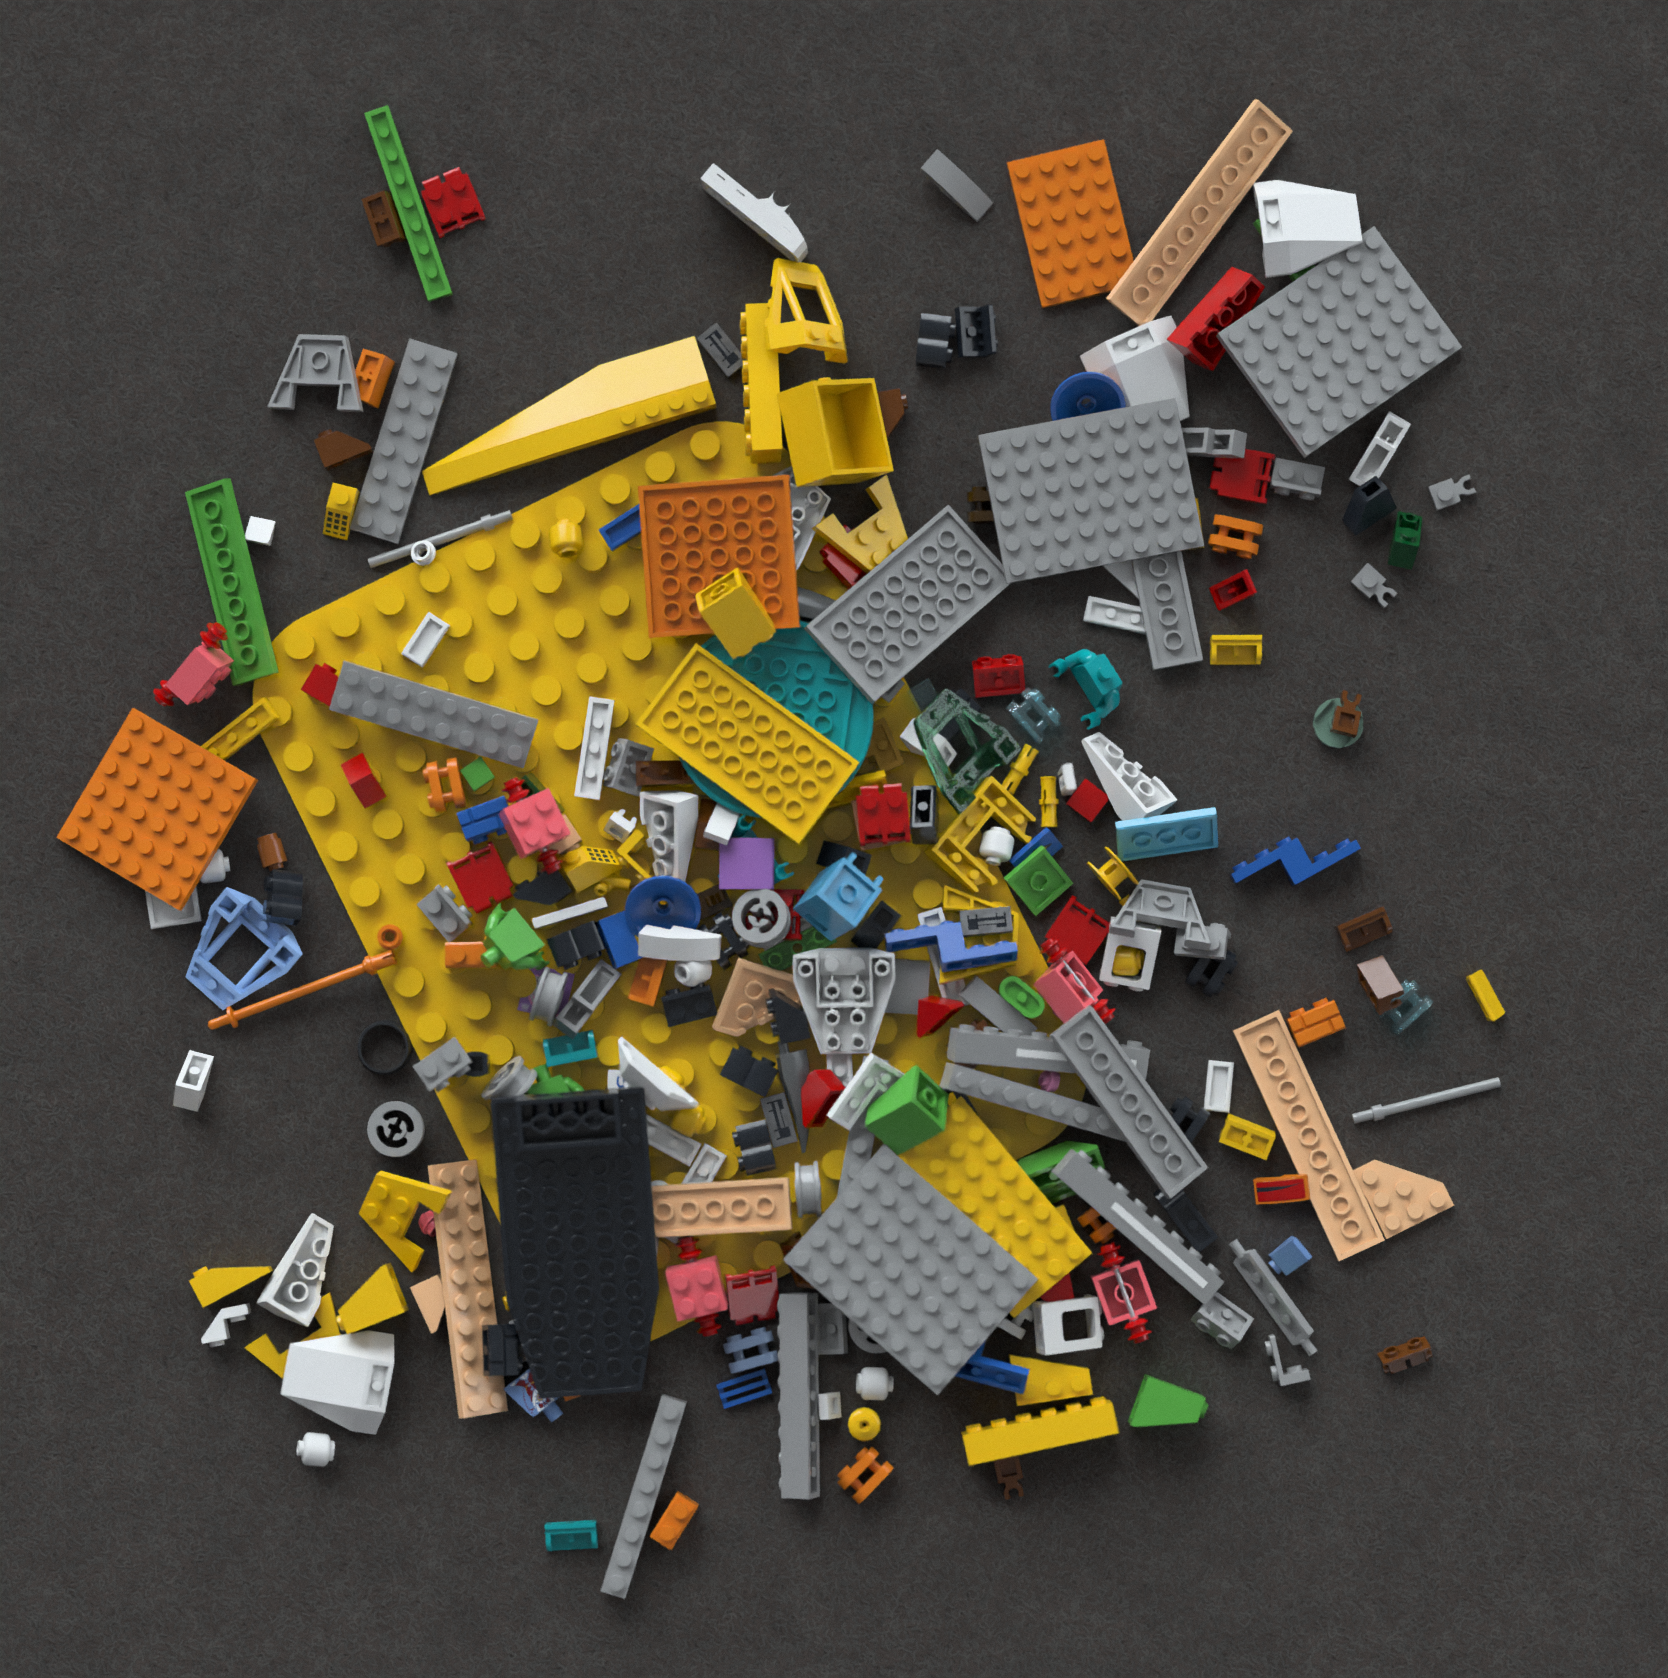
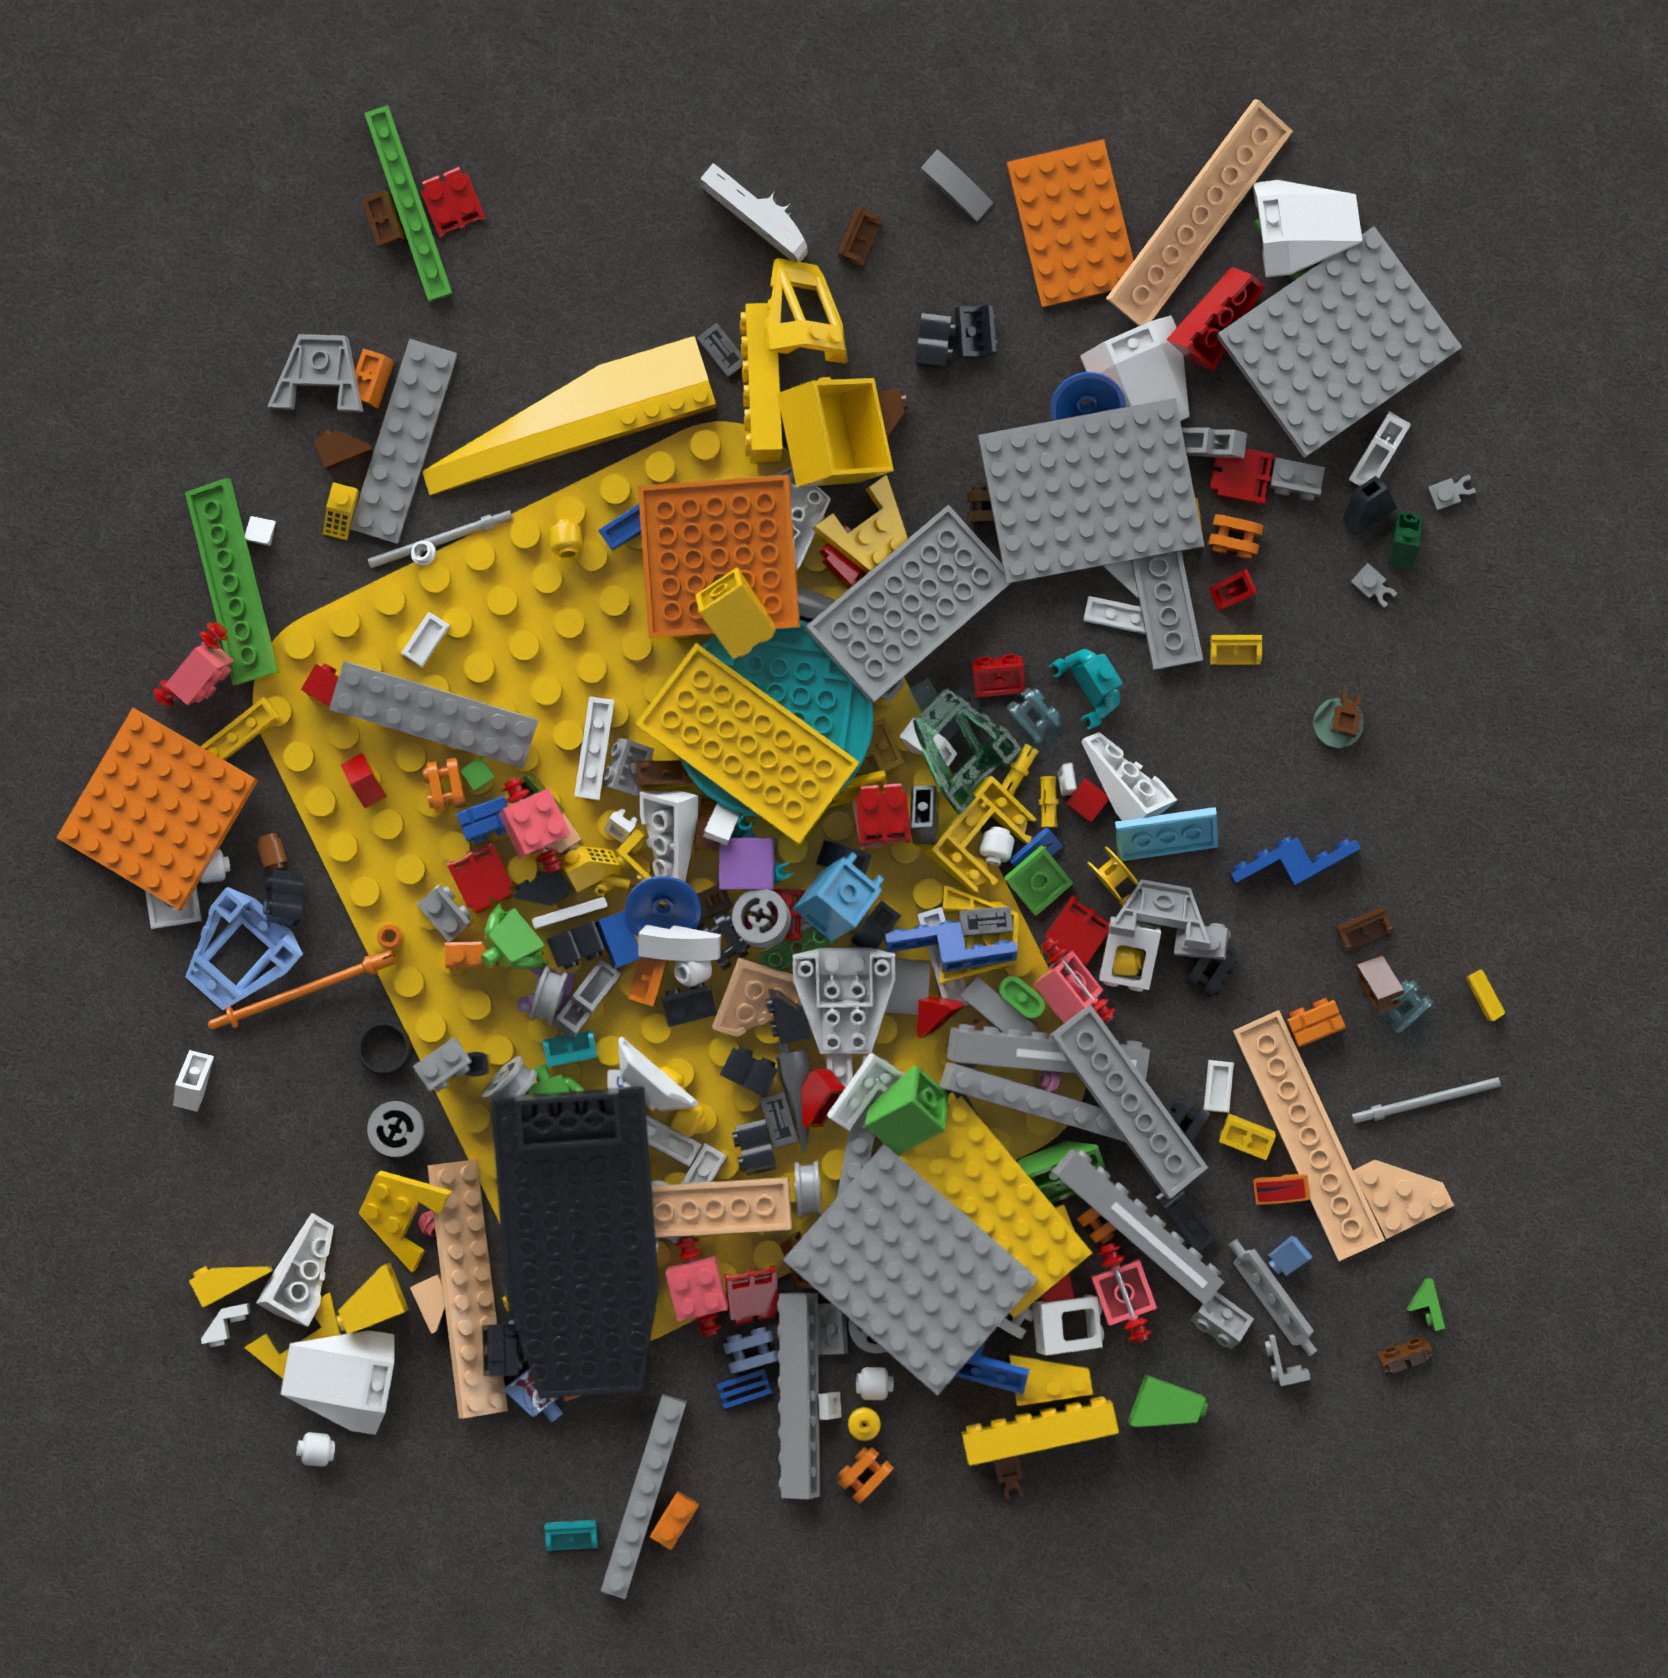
(859, 236): none -> reddish brown hinge
(1427, 1297): none -> bright green slope

